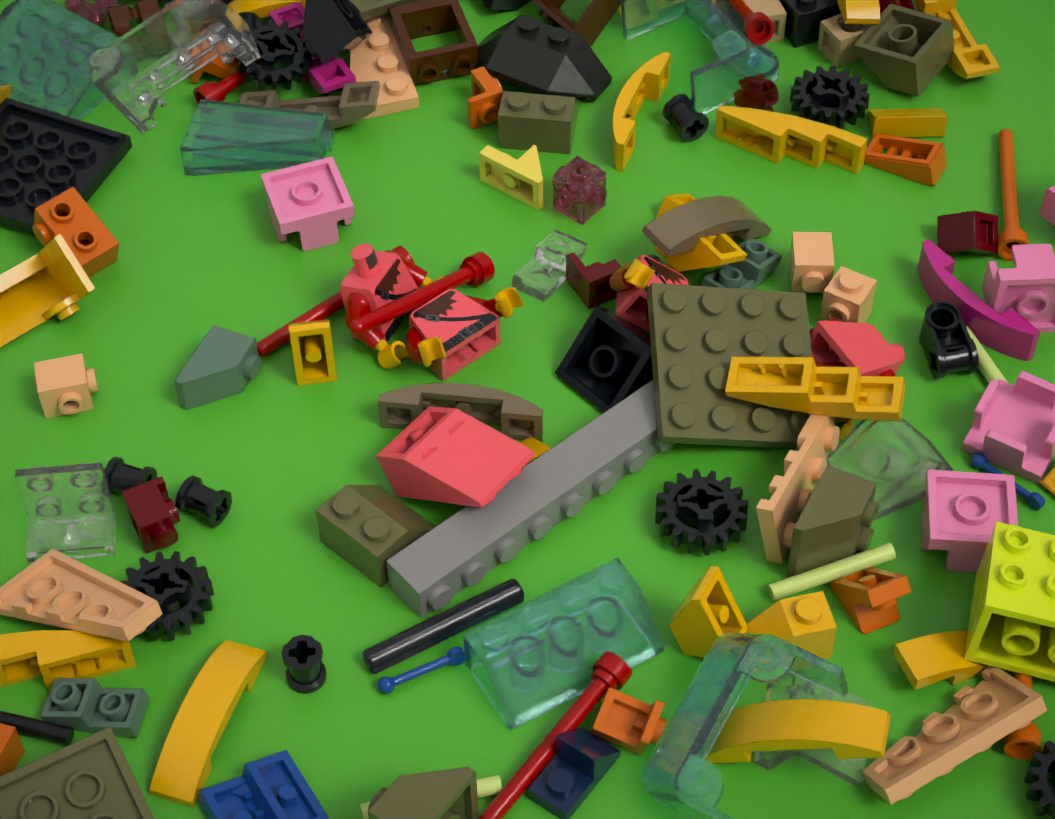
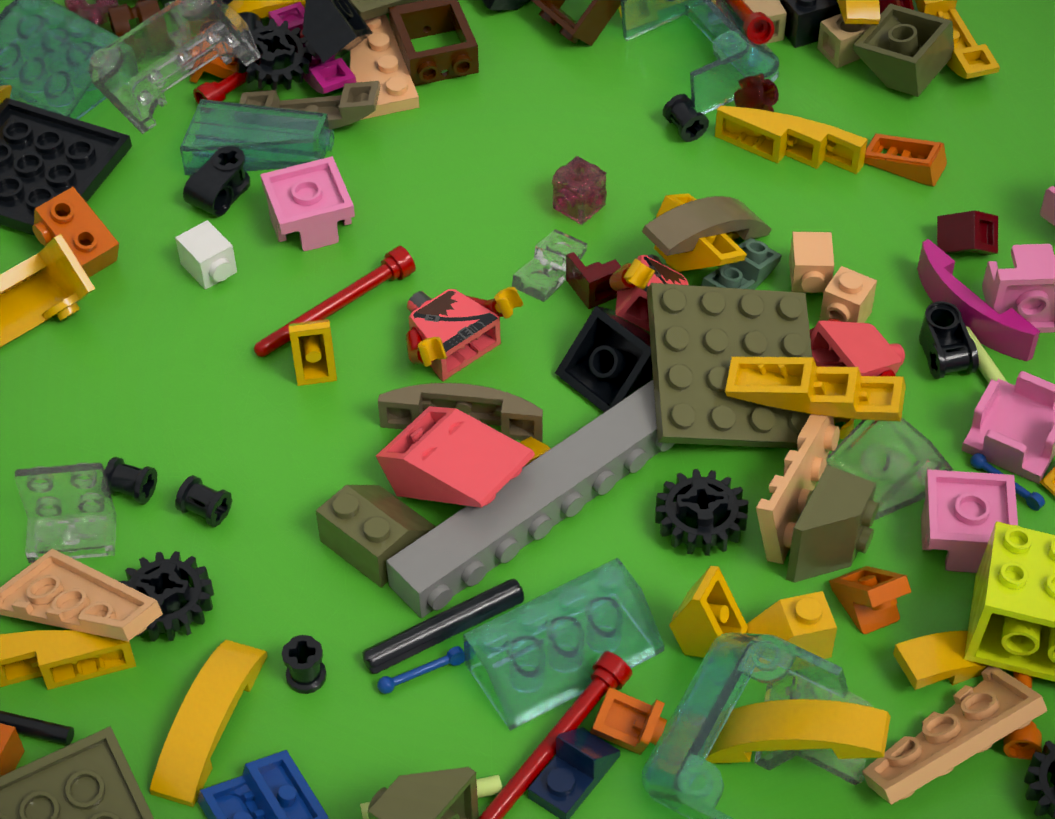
(65, 385): light nougat brick -> none
(91, 708): sand green slope -> none
(152, 514): dark red brick -> none
(206, 254): none -> white brick
(218, 181): none -> black piece
(218, 368): sand green slope -> none
(374, 282): torso -> none
(473, 271): red piece -> none
(485, 98): orange bracket -> none
(514, 177): light yellow slope -> none
(537, 121): olive slope -> none
(543, 59): pearl dark grey wedge -> none
(645, 83): yellow slope -> none
(829, 97): black gear -> none
(831, 571): yellowish green bar -> none
(908, 122): yellow slope -> none
(1012, 233): orange piece -> none

